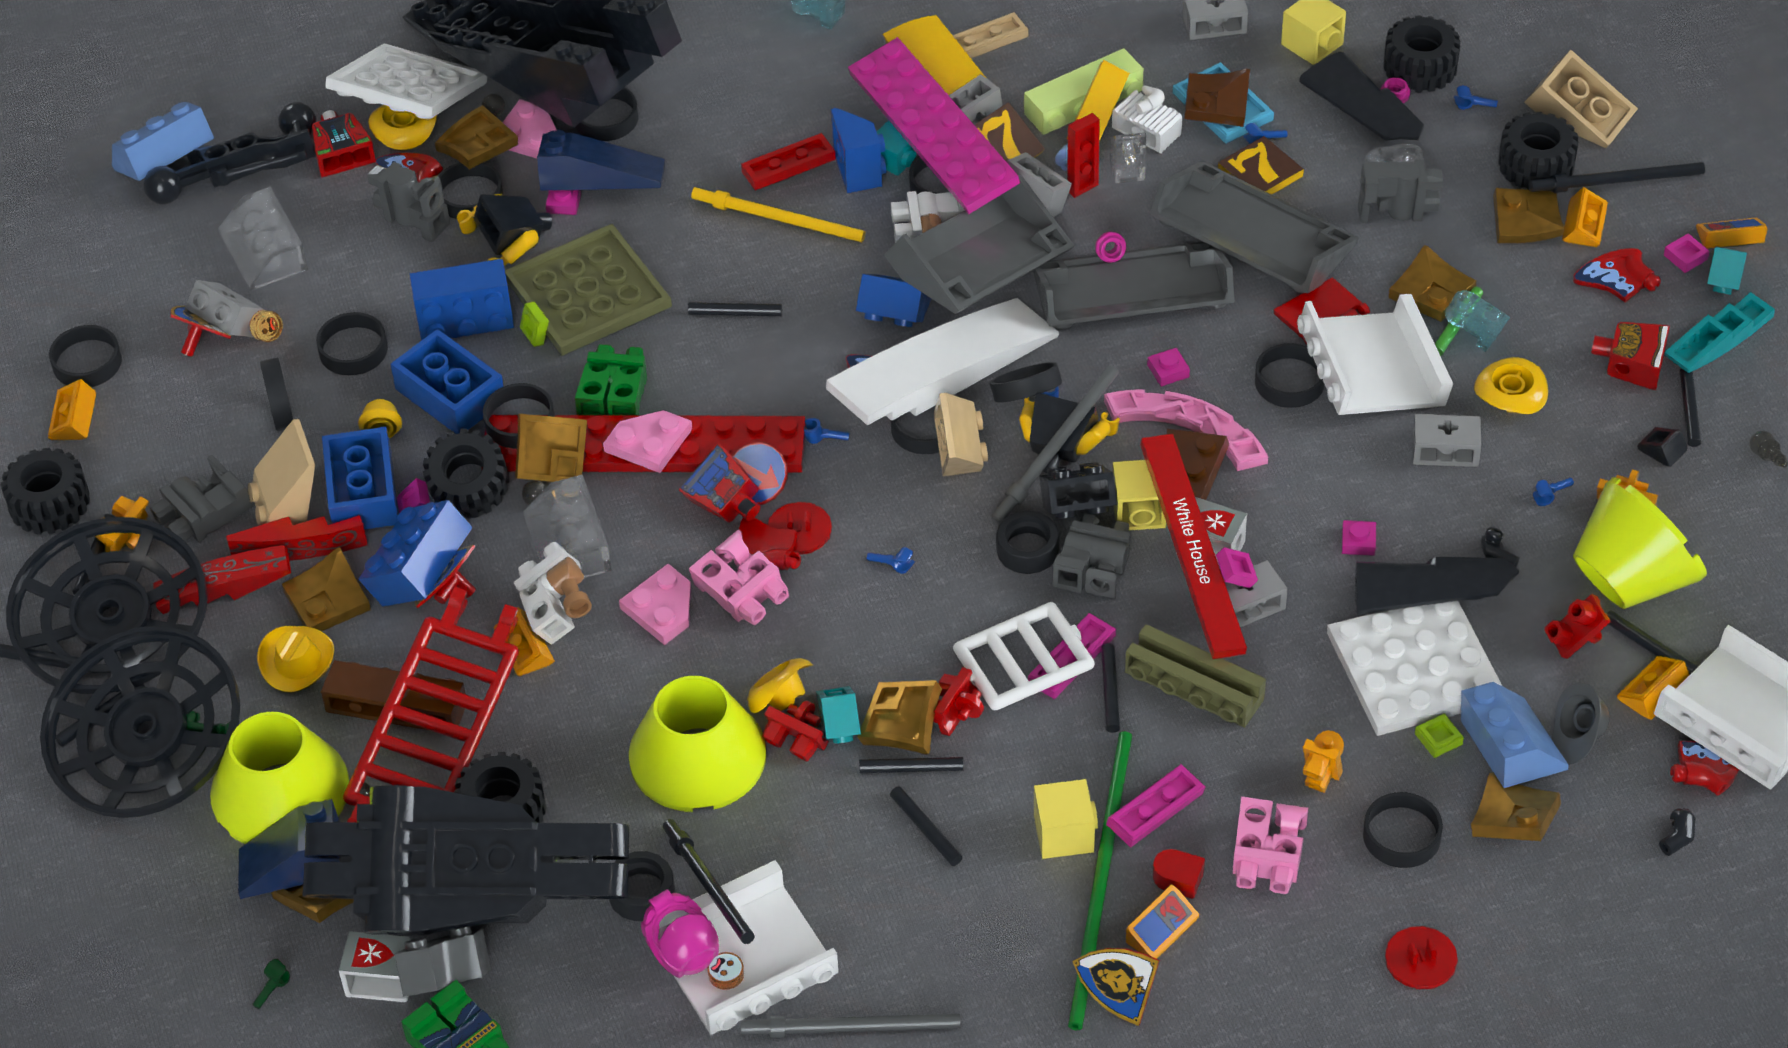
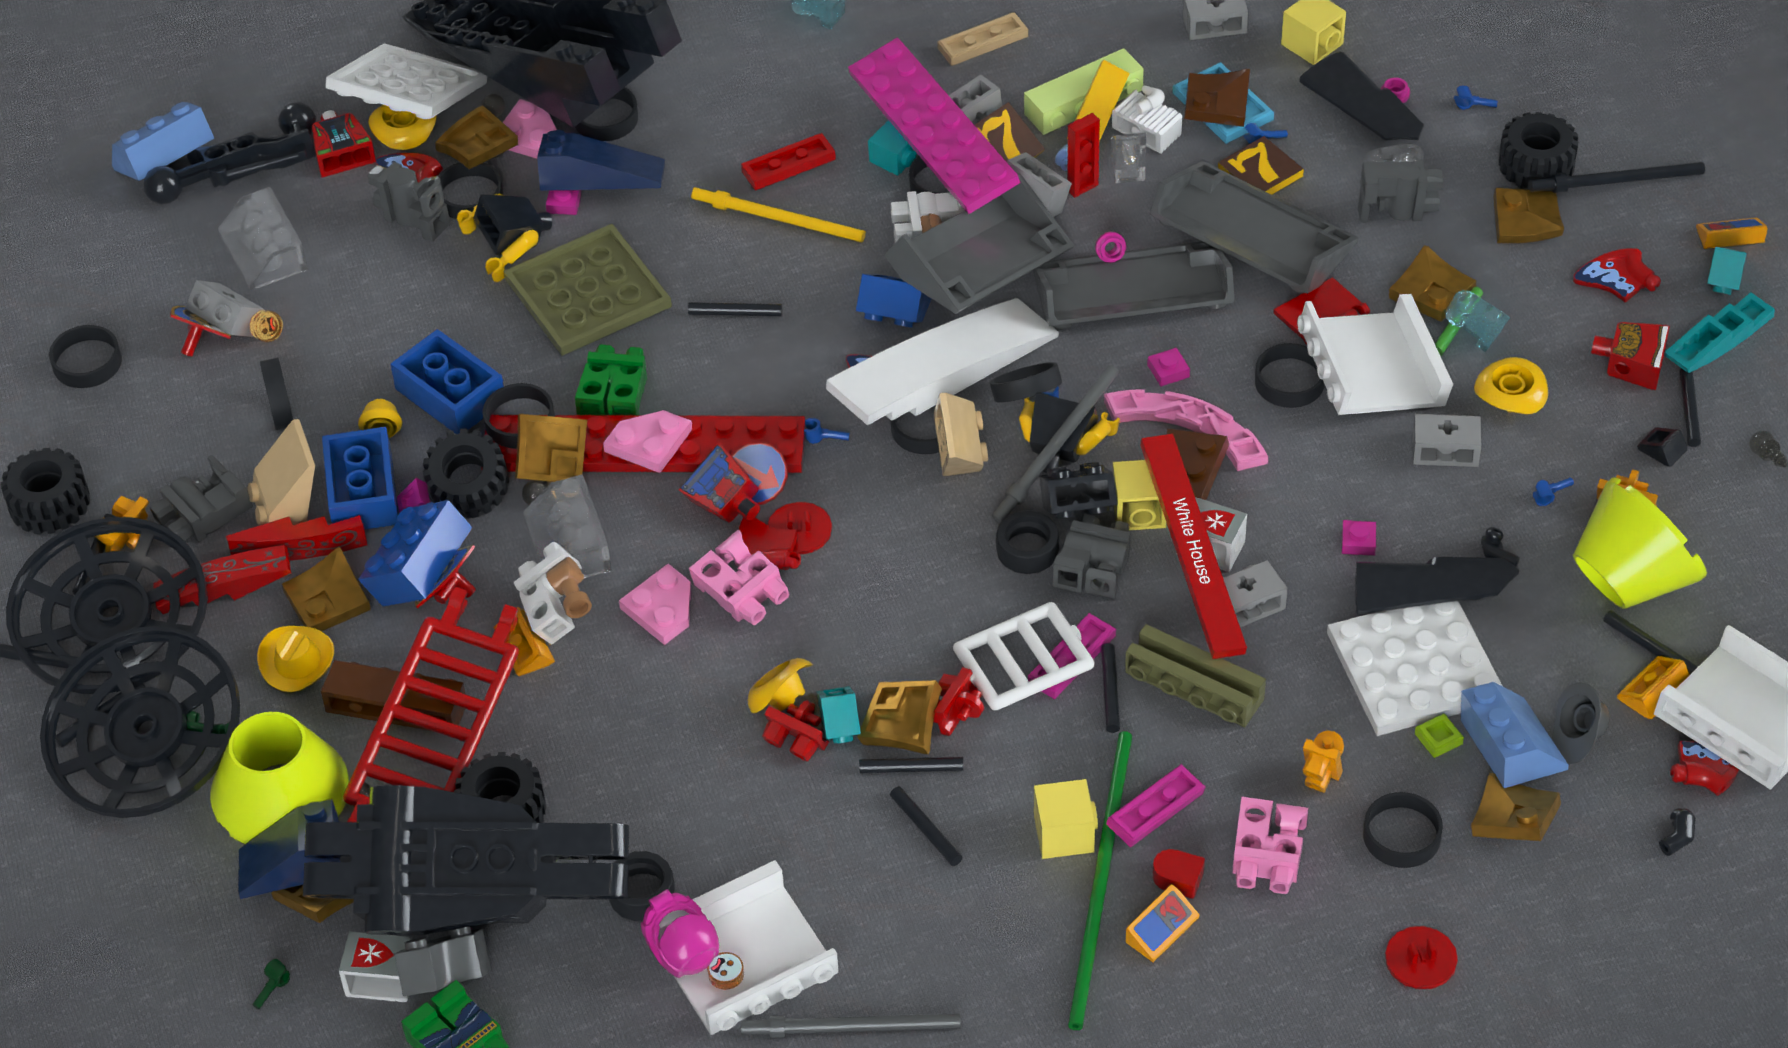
(72, 412): light orange slope -> none
(346, 321): black tyre -> none
(462, 299): blue brick -> none
(534, 324): lime tile -> none
(684, 847): black bar -> none
(700, 767): neon yellow cone -> none
(857, 151): blue slope -> none
(900, 562): blue hand -> none
(936, 51): yellow slope -> none
(1118, 980): shield -> none
(1236, 567): dark pink plate -> none
(1422, 53): black tyre -> none
(1579, 626): red hips -> none
(1582, 99): tan slope -> none
(1585, 219): light orange slope -> none
(1686, 253): dark pink plate -> none

